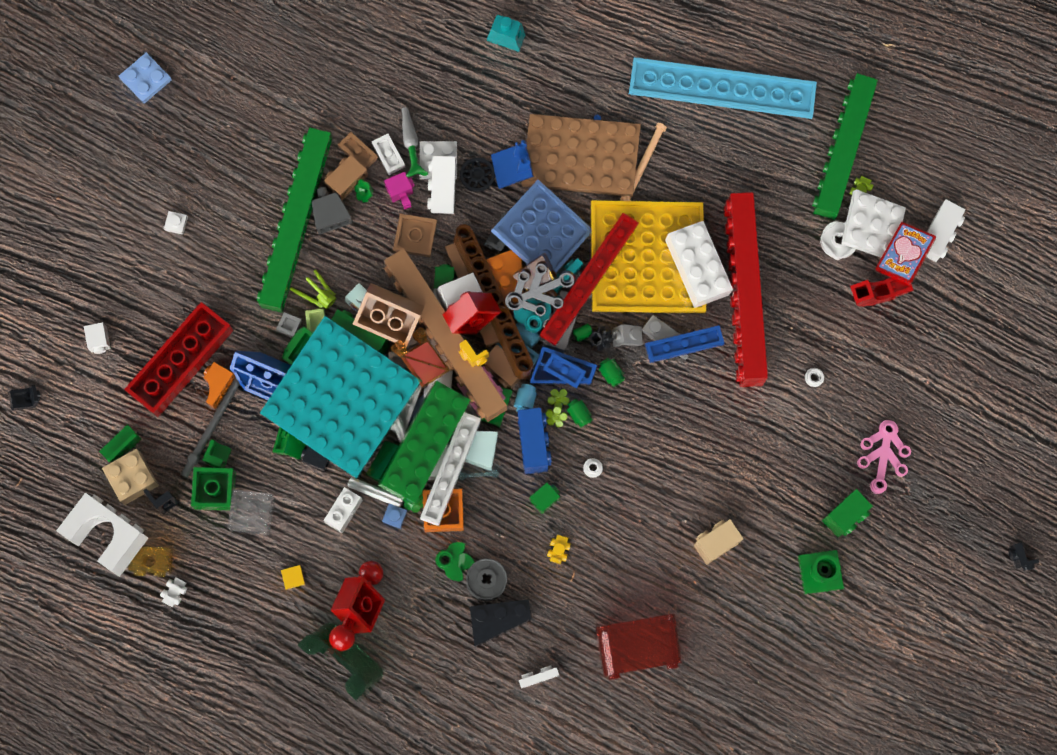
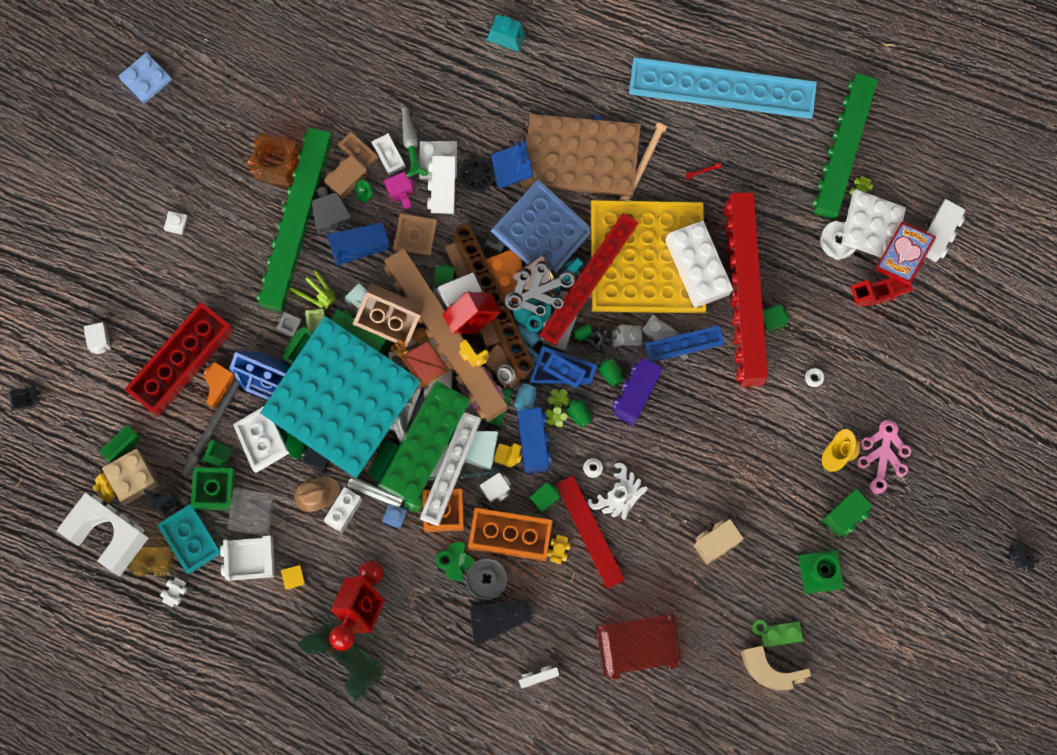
(105, 487): none -> yellow piece
(189, 539): none -> teal plate
(248, 558): none -> white panel
(260, 440): none -> white plate
(281, 174): none -> clear orange brick
(317, 494): none -> medium nougat piece
(358, 243): none -> blue wedge
(496, 488): none -> white brick
(506, 373): none -> light grey plate
(508, 455): none -> yellow bracket
(510, 534): none -> orange brick
(590, 532): none -> red tile
(622, 496): none -> white animal
(636, 391): none -> dark purple brick
(688, 175): none -> red hinge
(765, 675): none -> tan arch
(775, 318): none -> green brick
(778, 634): none -> bright green hinge
(840, 451): none -> yellow piece

